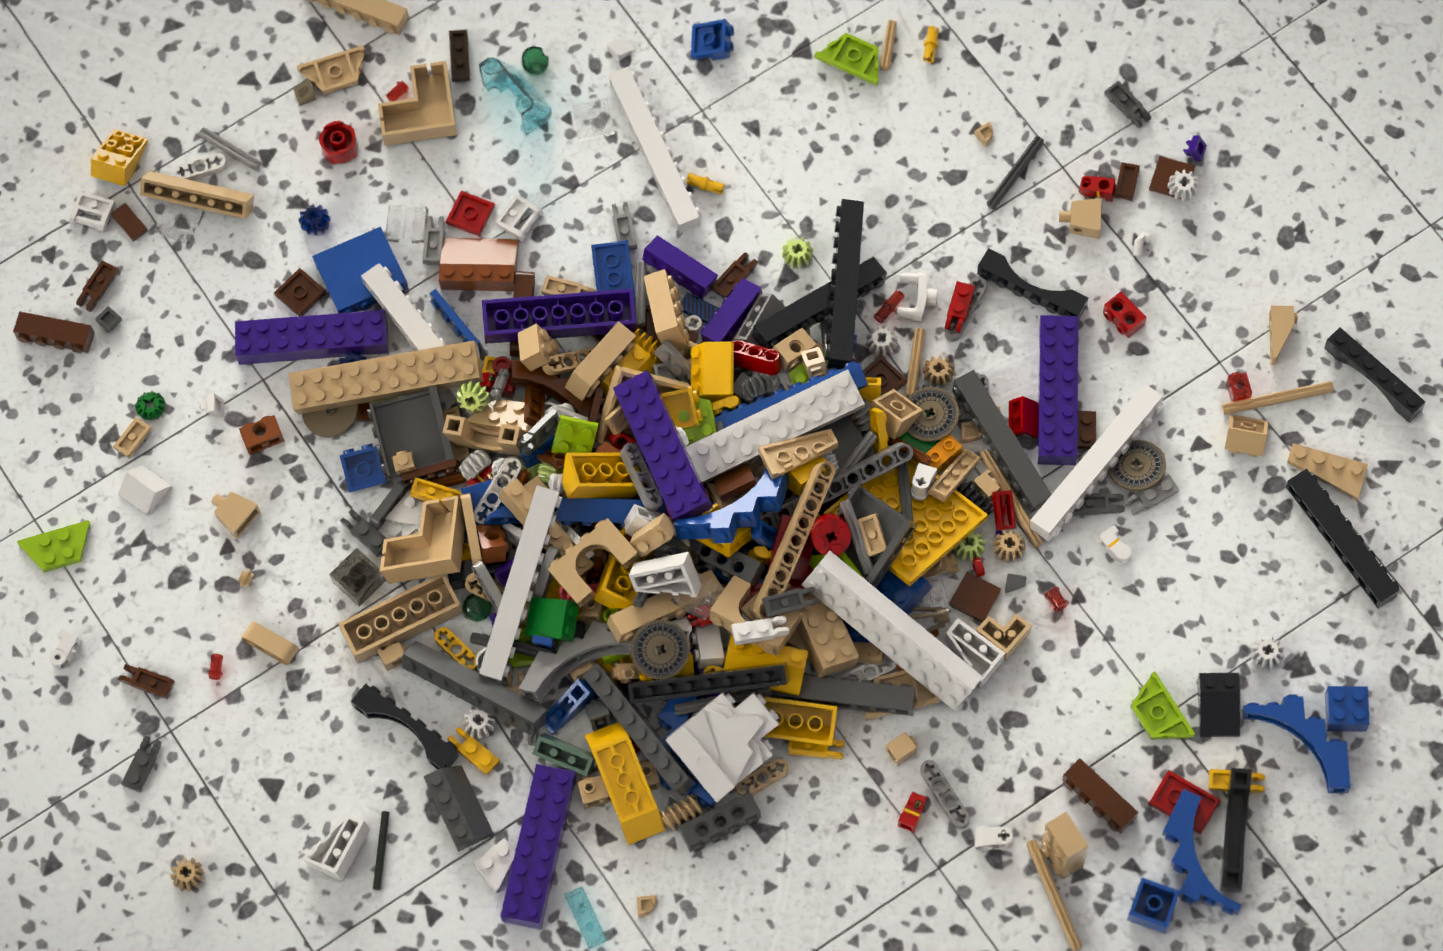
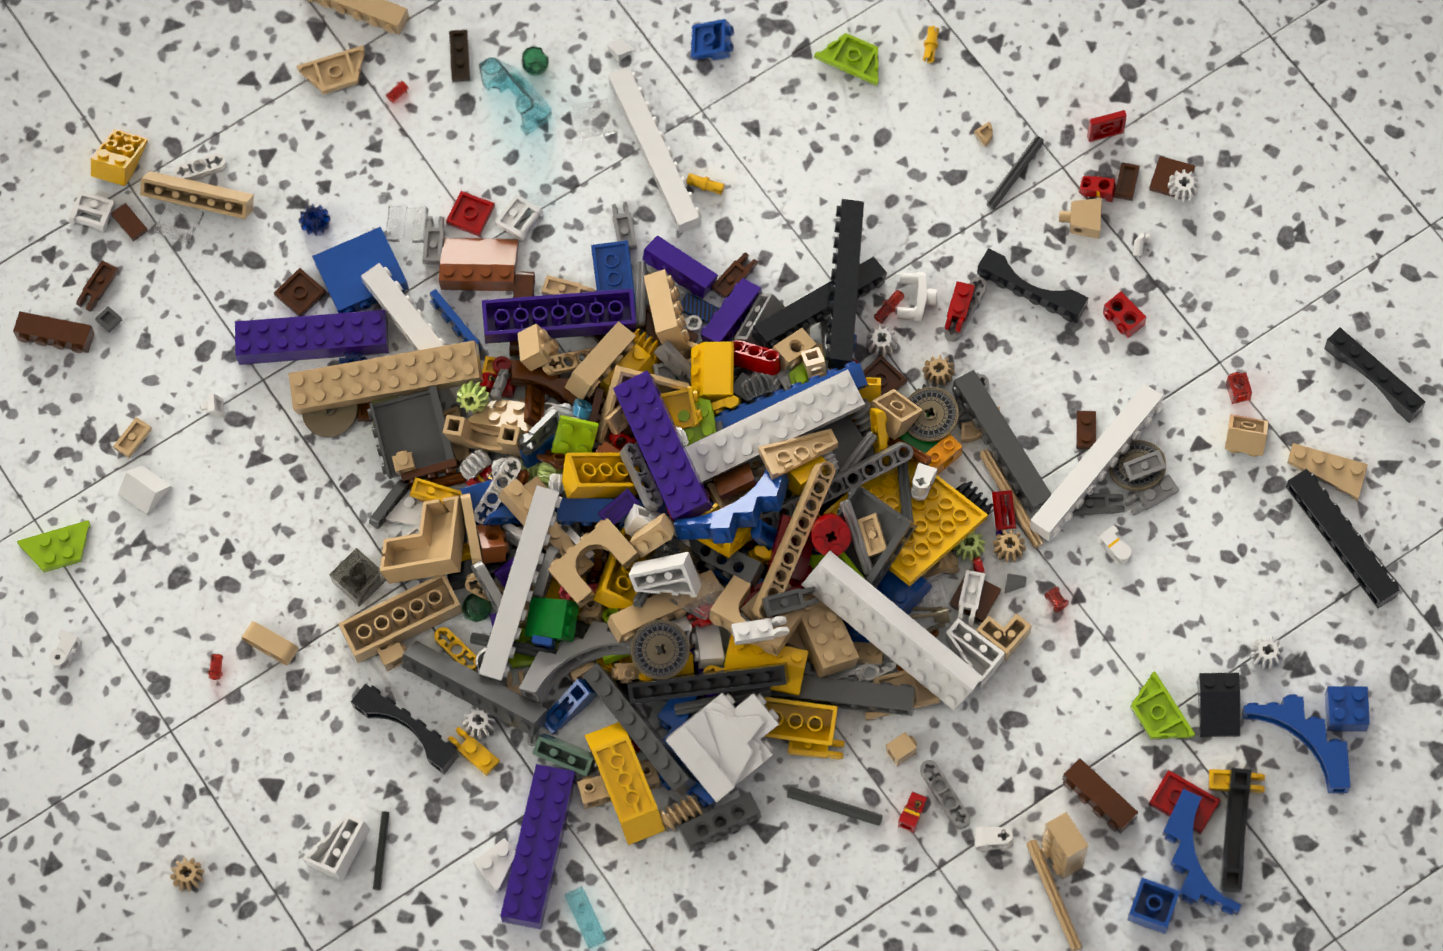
(141, 765): dark grey hinge -> none
(148, 681): reddish brown hinge -> none
(150, 413): green gear -> none
(229, 148): light grey axle -> none
(235, 512): tan torso -> none
(245, 578): tan plate -> none
(258, 443): dark orange brick -> none
(305, 93): dark tan slope -> none
(338, 142): red brick -> none
(362, 468): blue plate -> none
(365, 533): dark grey hinge -> none
(424, 116): tan piece -> none
(458, 806): dark grey slope -> none
(582, 408): none -> dark azure beam
(598, 714): dark grey slope -> none
(618, 507): none -> dark purple tile
(646, 905): tan tile -> none
(764, 770): tan beam -> none
(804, 252): yellowish green gear -> none
(835, 806): none -> dark grey axle
(888, 45): tan axle -> none
(915, 361): tan axle -> none
(954, 475): tan tile -> none
(971, 594): none -> white hinge
(986, 485): tan brick -> none
(1023, 416): red panel -> none
(1058, 390): dark purple brick -> none
(1106, 126): none -> red tile
(1127, 103): dark grey hinge -> none
(1144, 466): none -> light grey plate
(1196, 148): dark purple tile -> none
(1278, 397): tan axle -> none
(1280, 327): tan slope -> none

